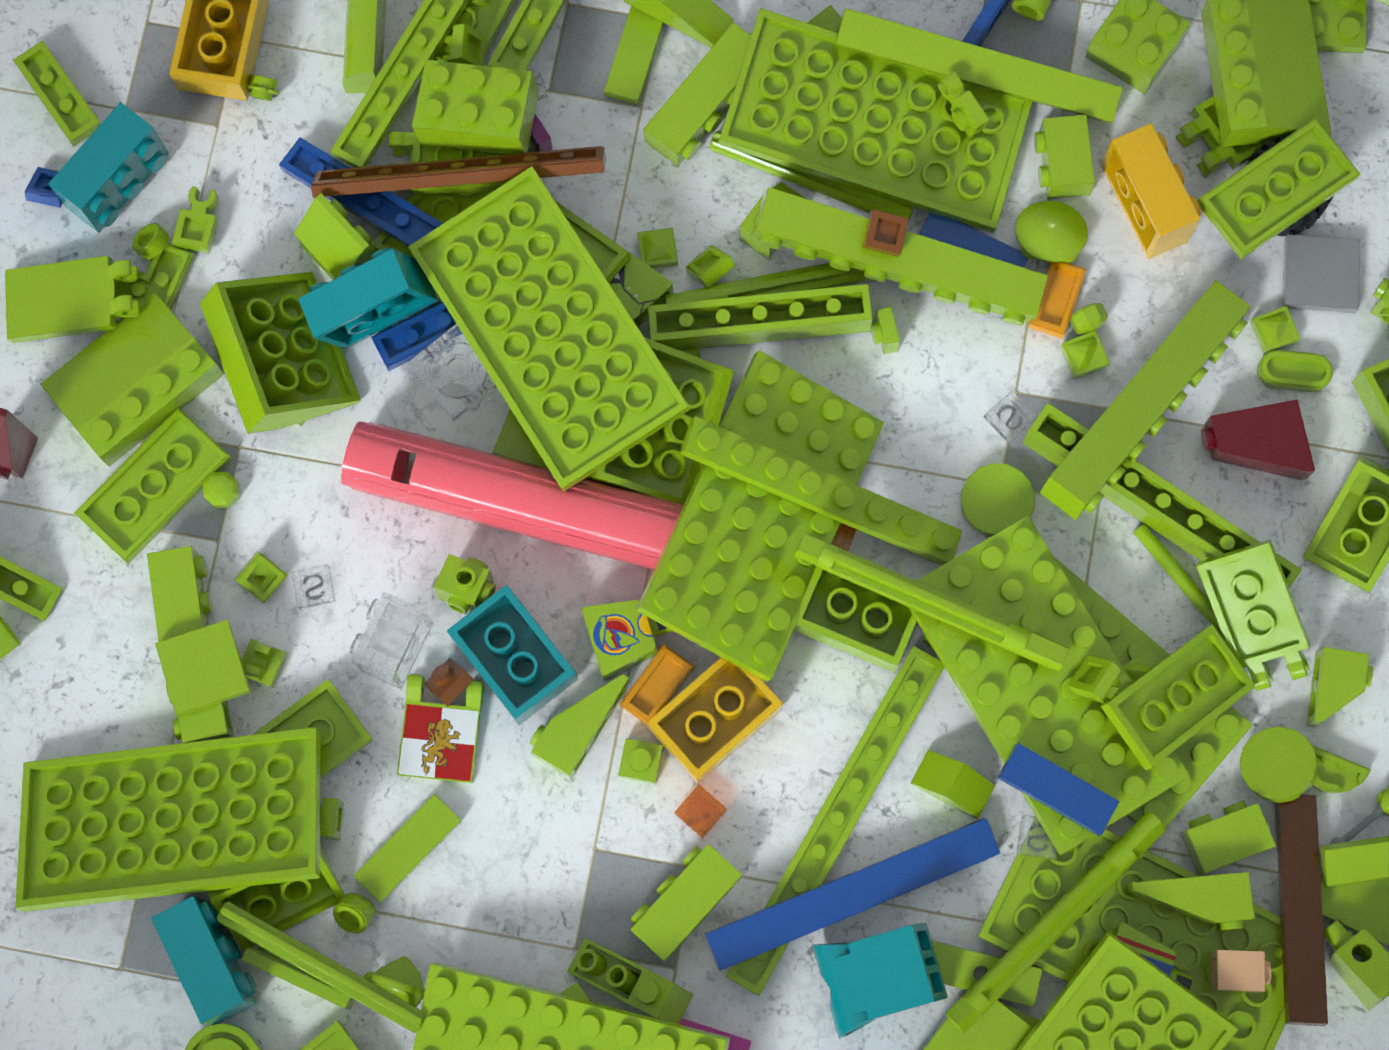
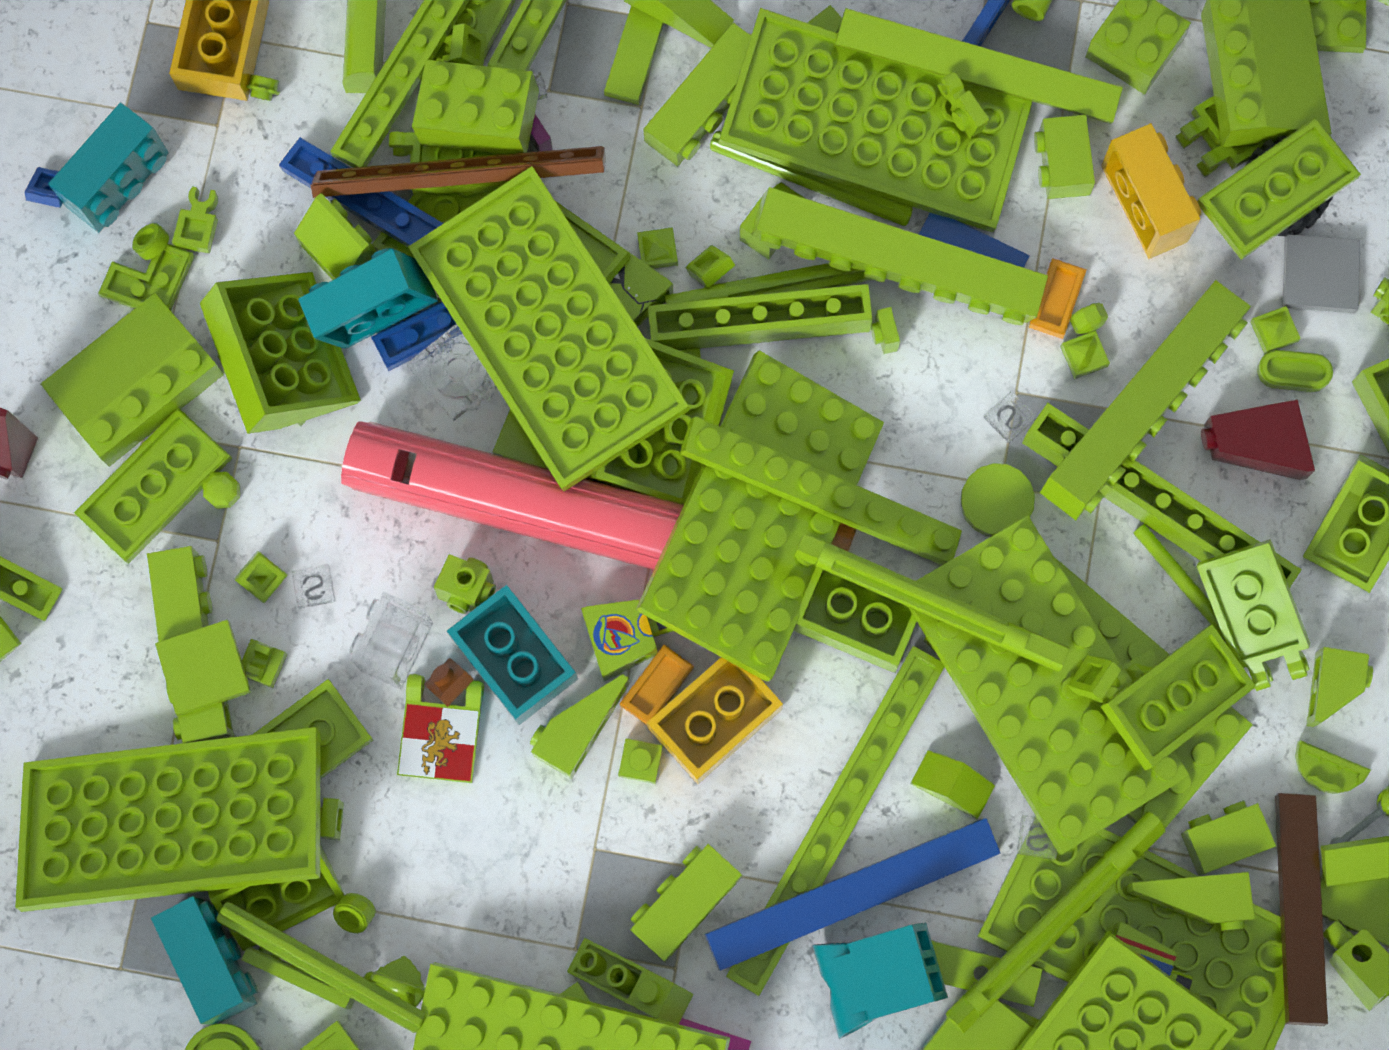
(57, 93): lime plate -> none
(67, 298): lime tile -> none
(407, 848): lime tile -> none
(700, 811): clear orange tile -> none
(885, 233): dark orange plate -> none
(1051, 232): lime dish -> none
(1058, 789): blue tile -> none
(1239, 971): light nougat brick -> none
(1278, 764): lime tile -> none

